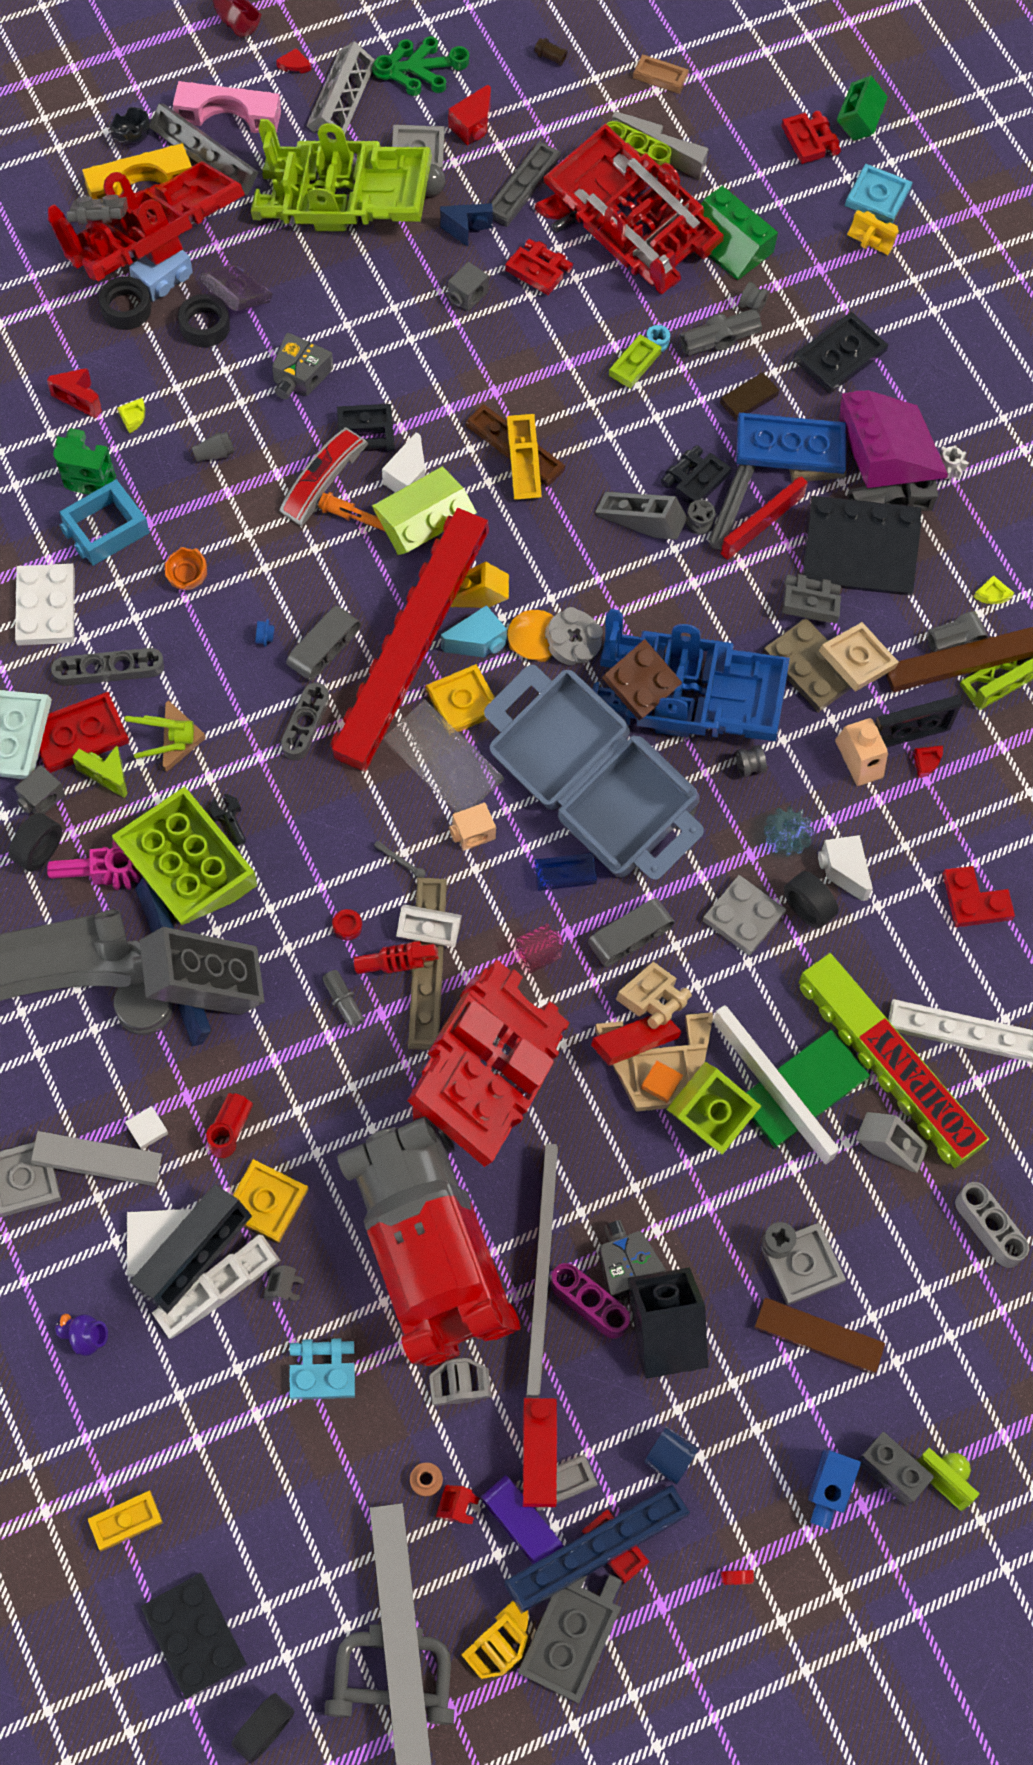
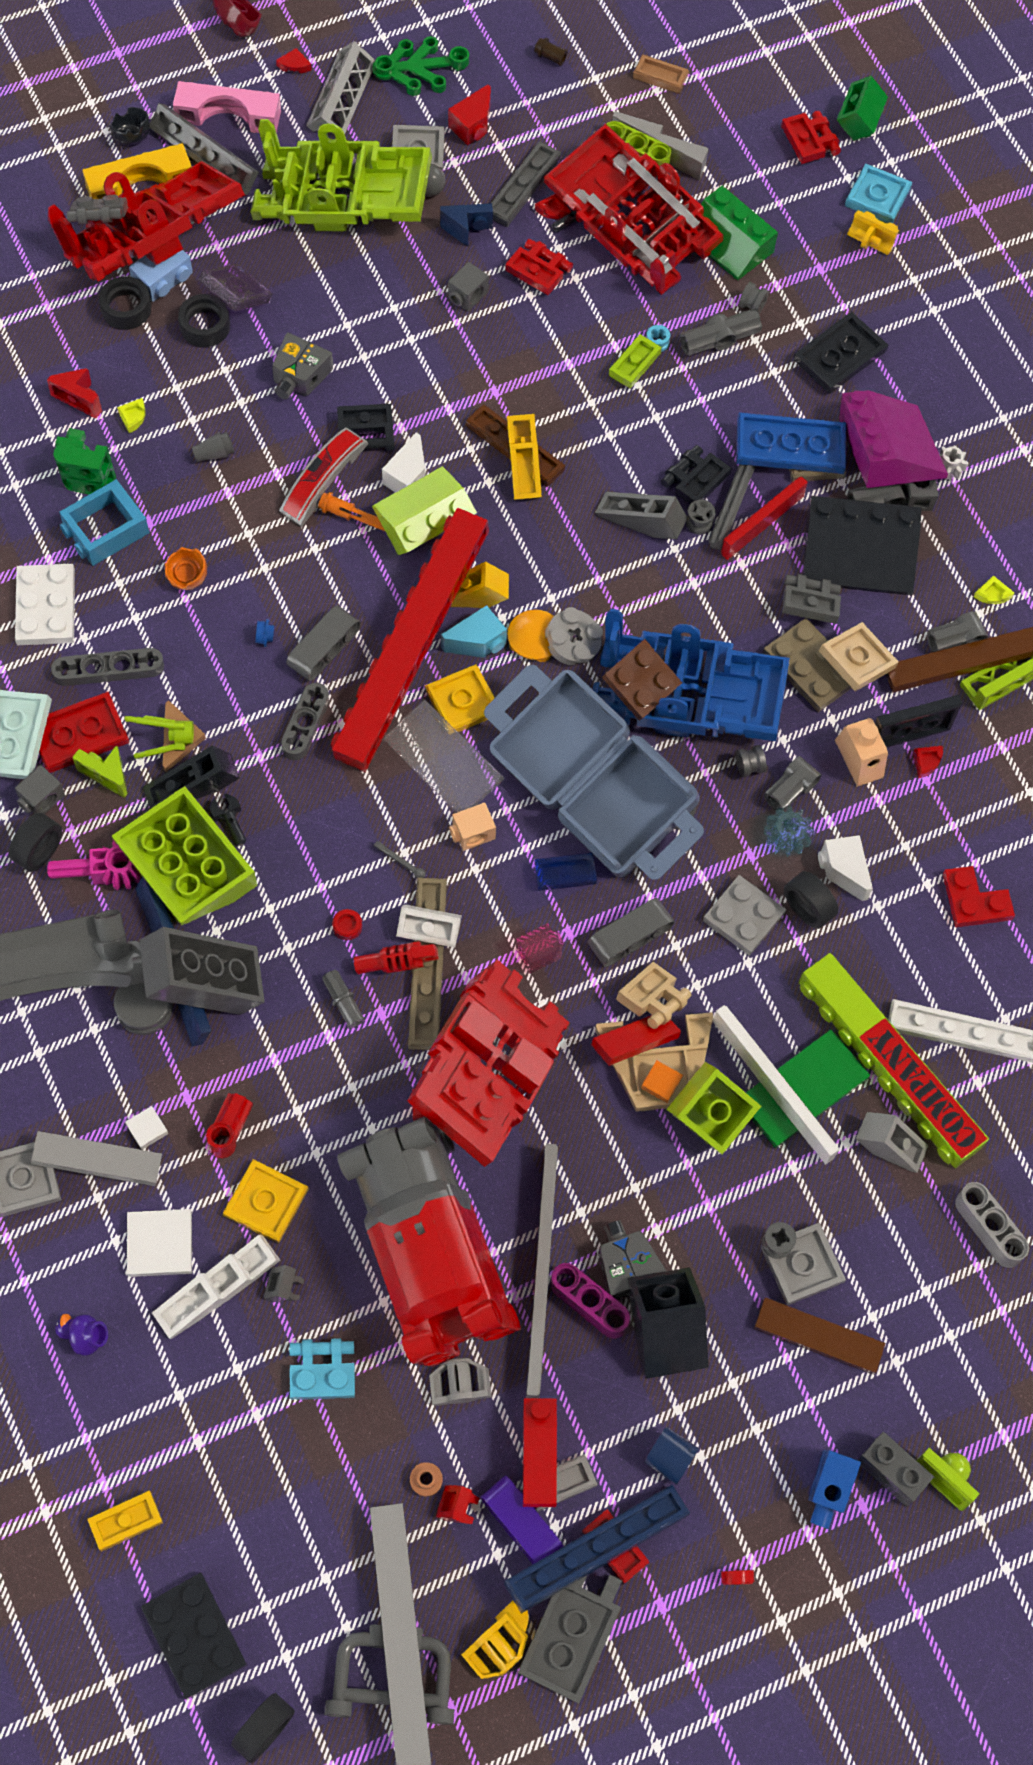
(191, 1248): black brick -> none
(201, 775): none -> black slope
(749, 395): dark brown tile -> none
(796, 779): none -> dark grey piece

